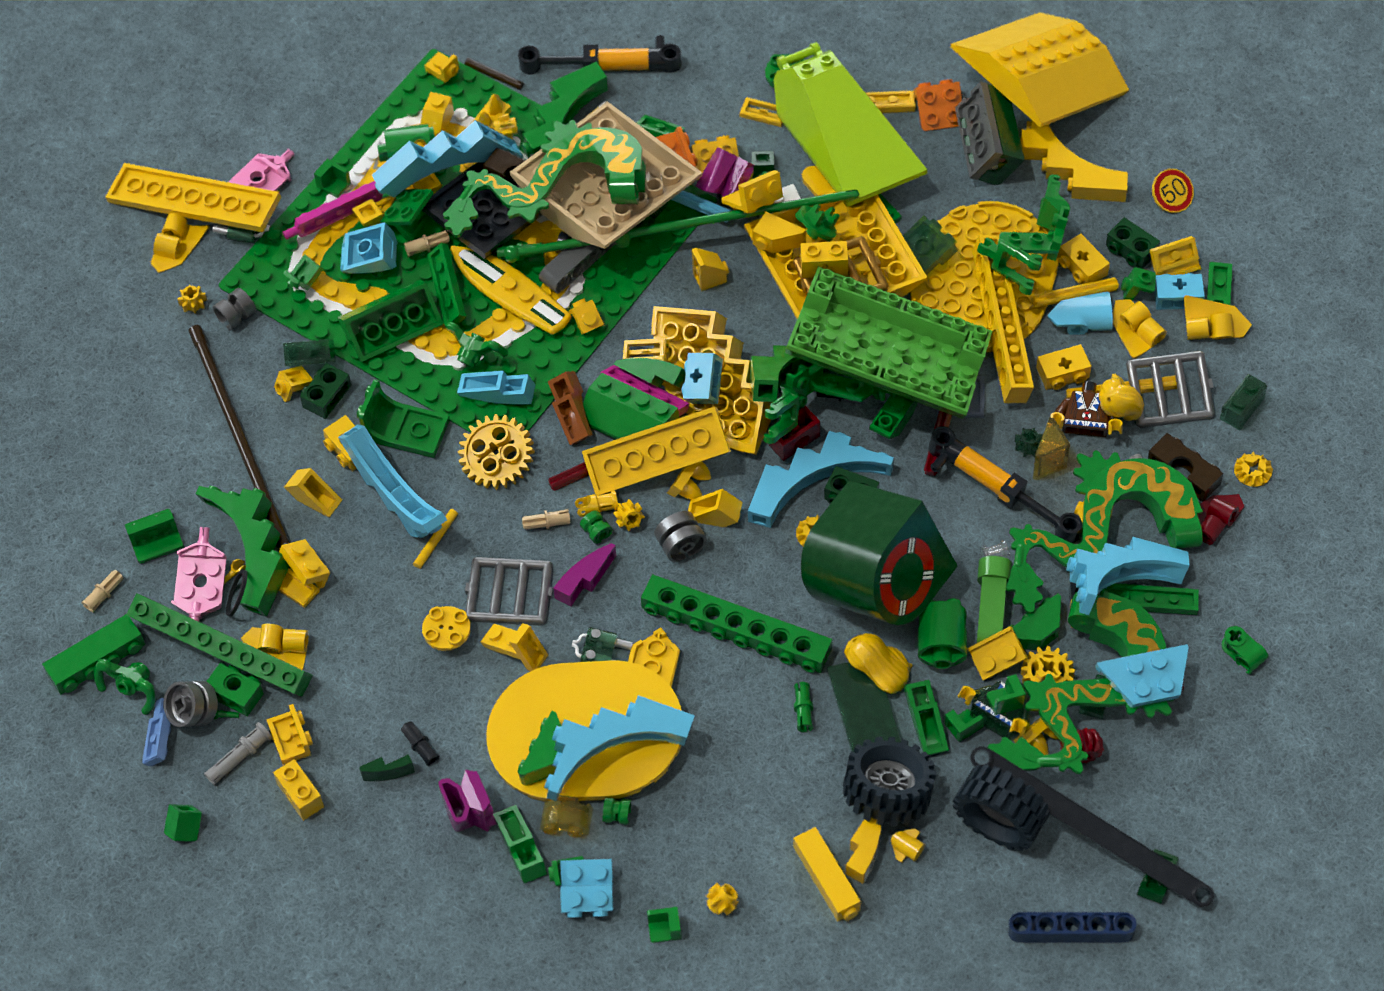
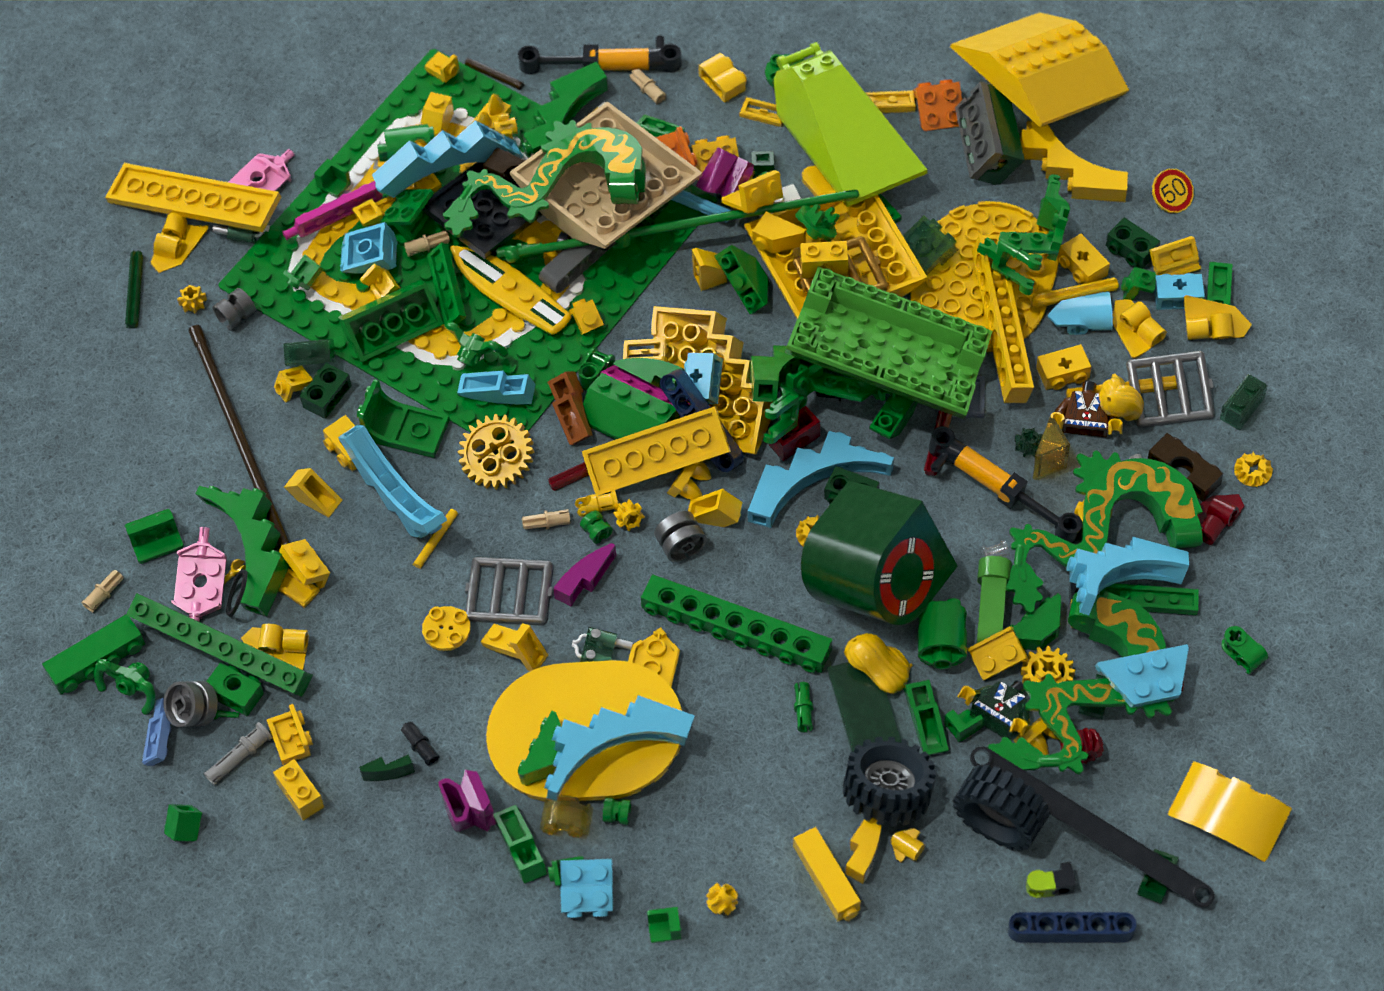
(134, 289): none -> dark green axle
(379, 281): none -> yellow bracket
(592, 367): none -> green piece
(647, 86): none -> tan axle
(677, 396): none -> dark blue beam
(722, 77): none -> yellow brick
(745, 277): none -> green slope
(1007, 698): green panel -> none
(1051, 883): none -> leg
(1230, 810): none -> yellow panel

